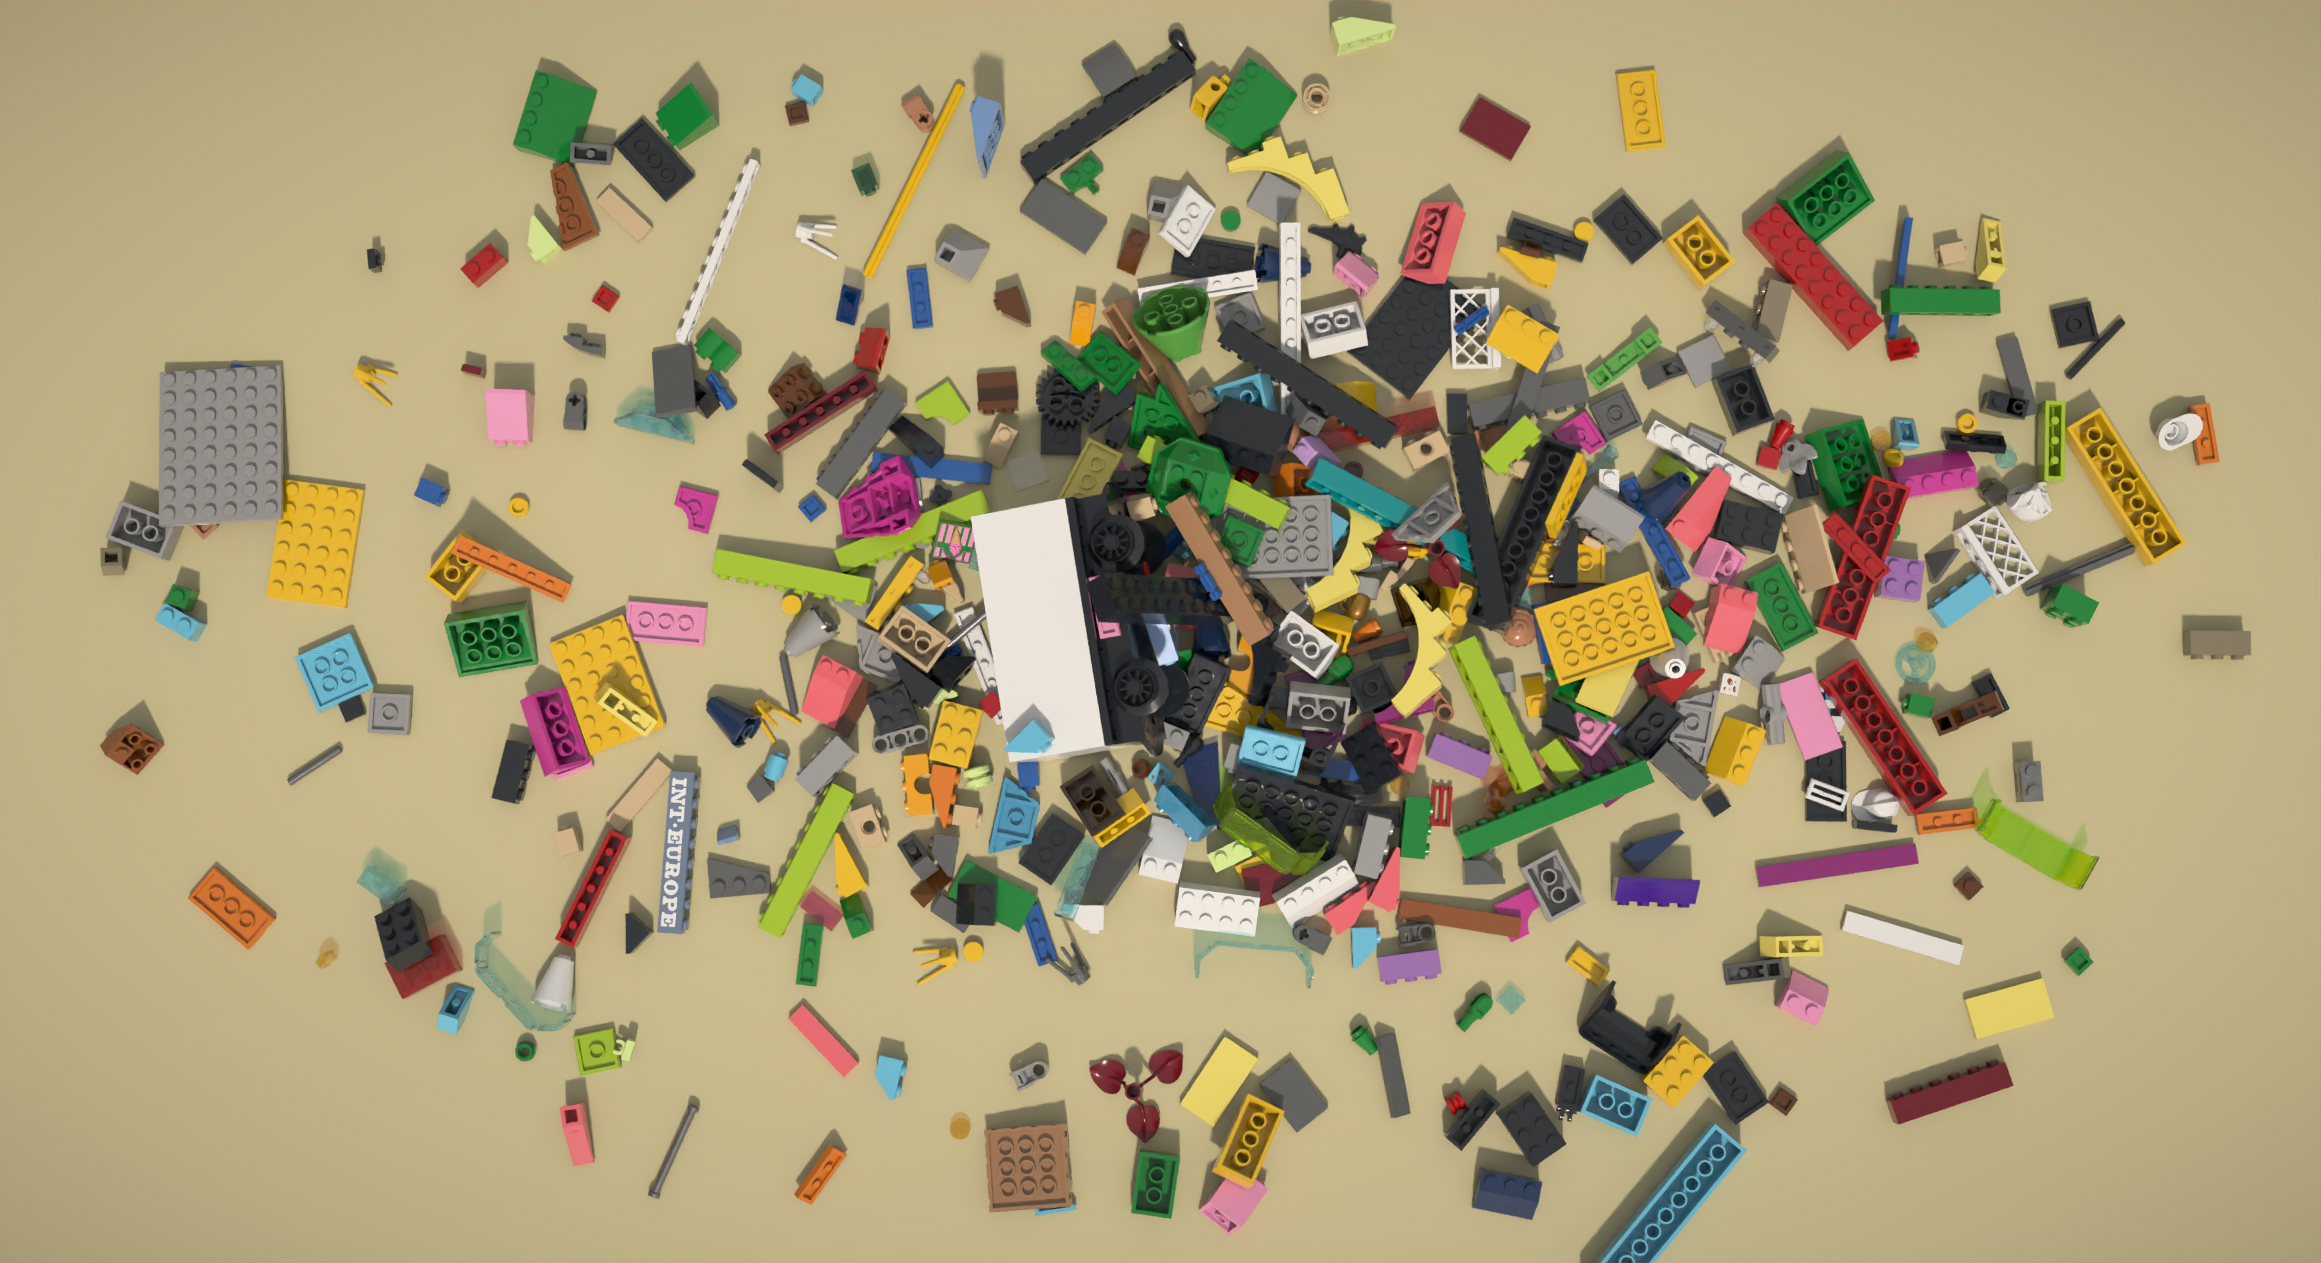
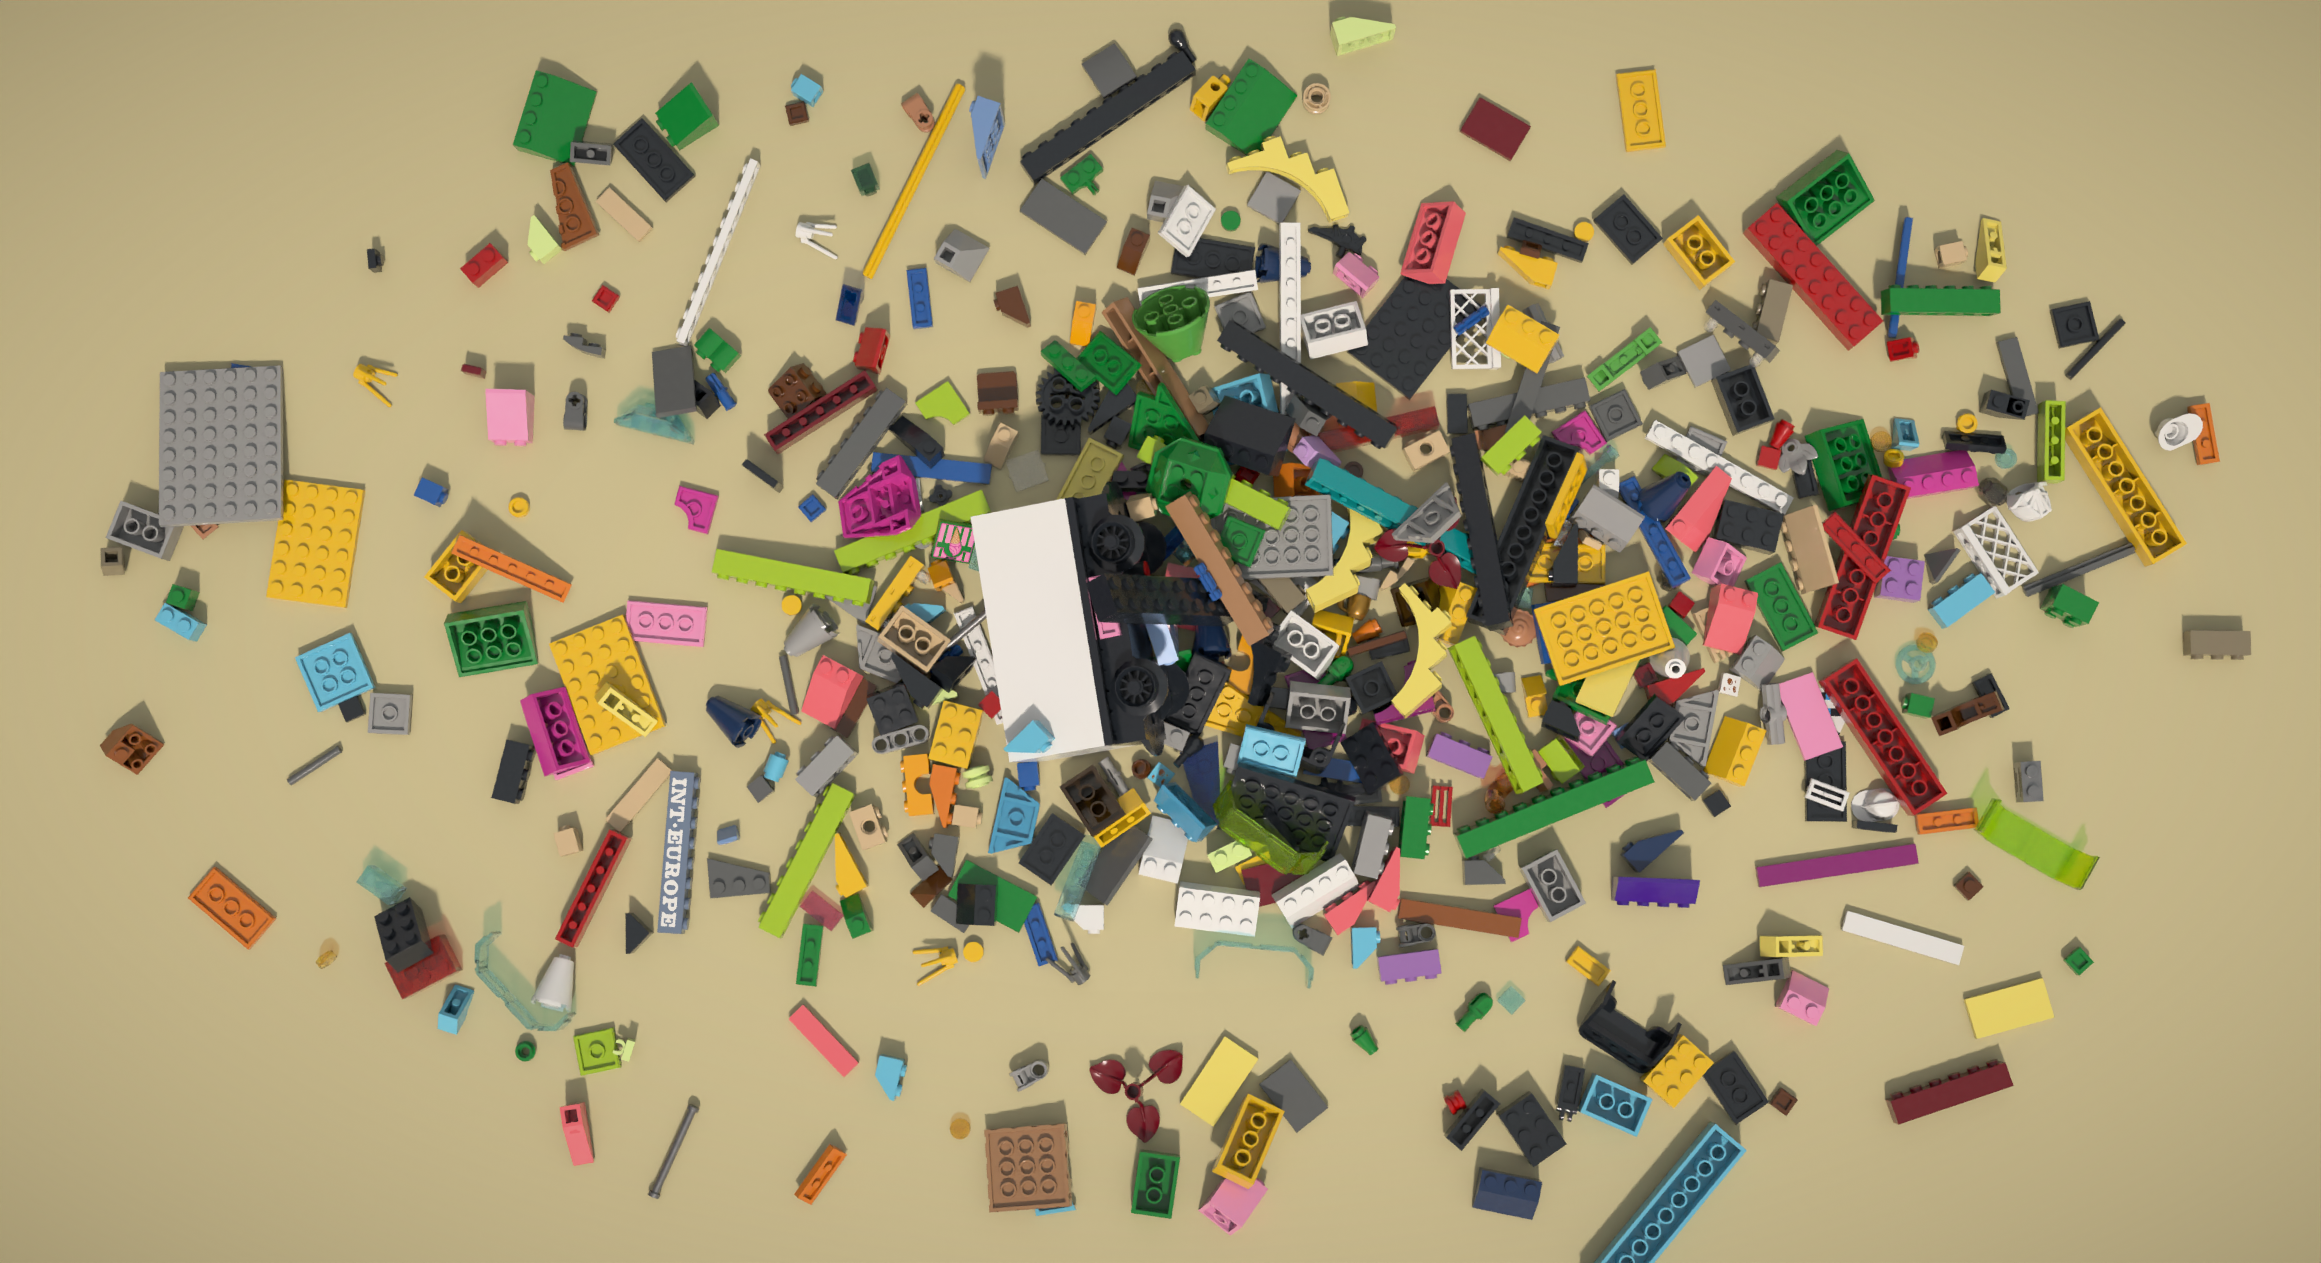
(1393, 1075): dark grey tile -> none

